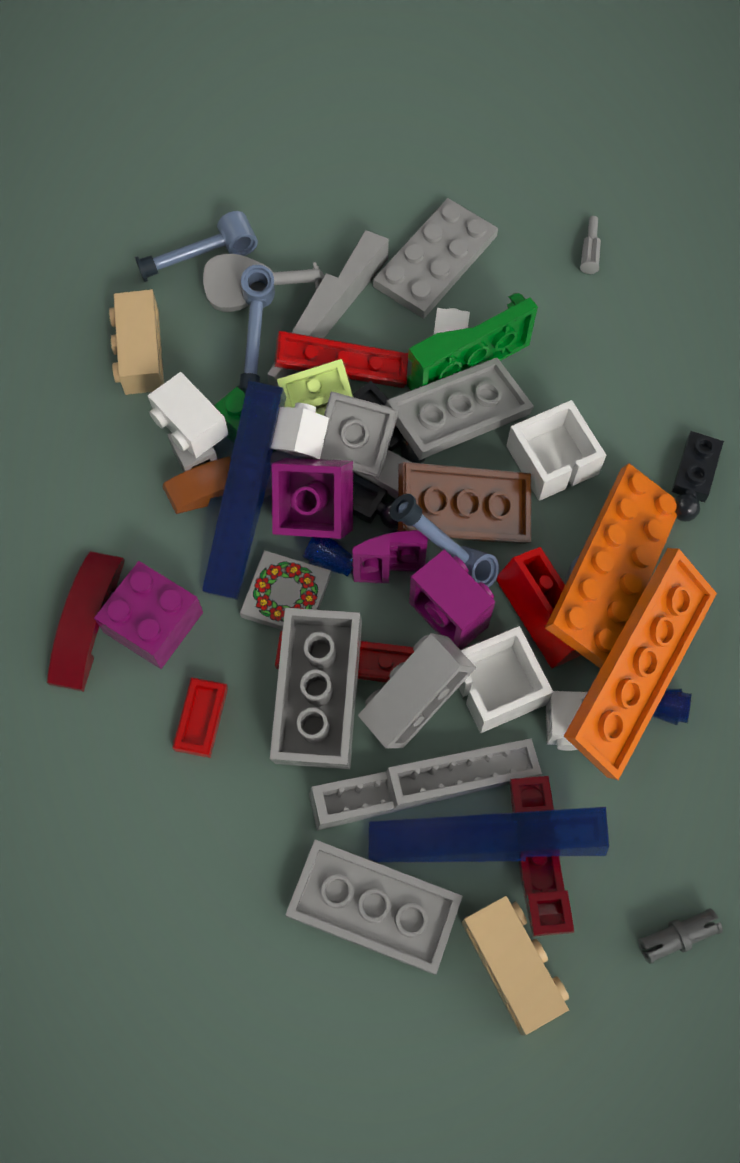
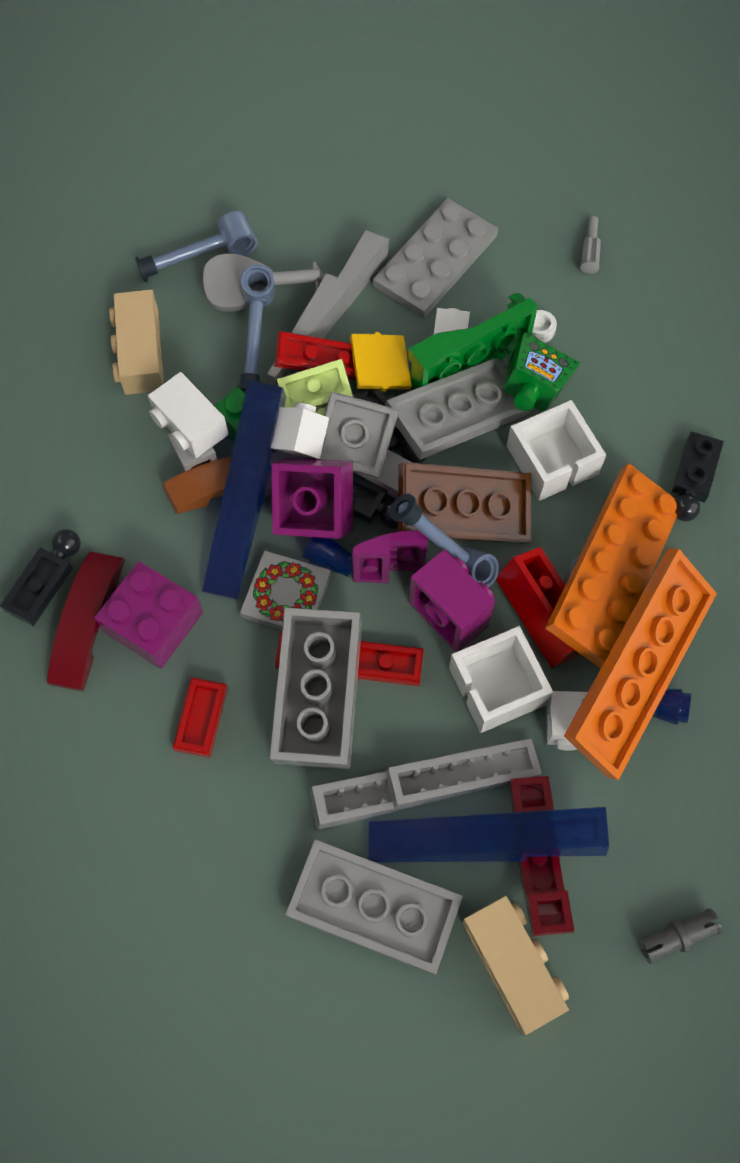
(42, 578): none -> black plate
(380, 361): none -> yellow piece
(416, 690): light grey brick -> none
(537, 374): none -> green torso
(544, 326): none -> white tile

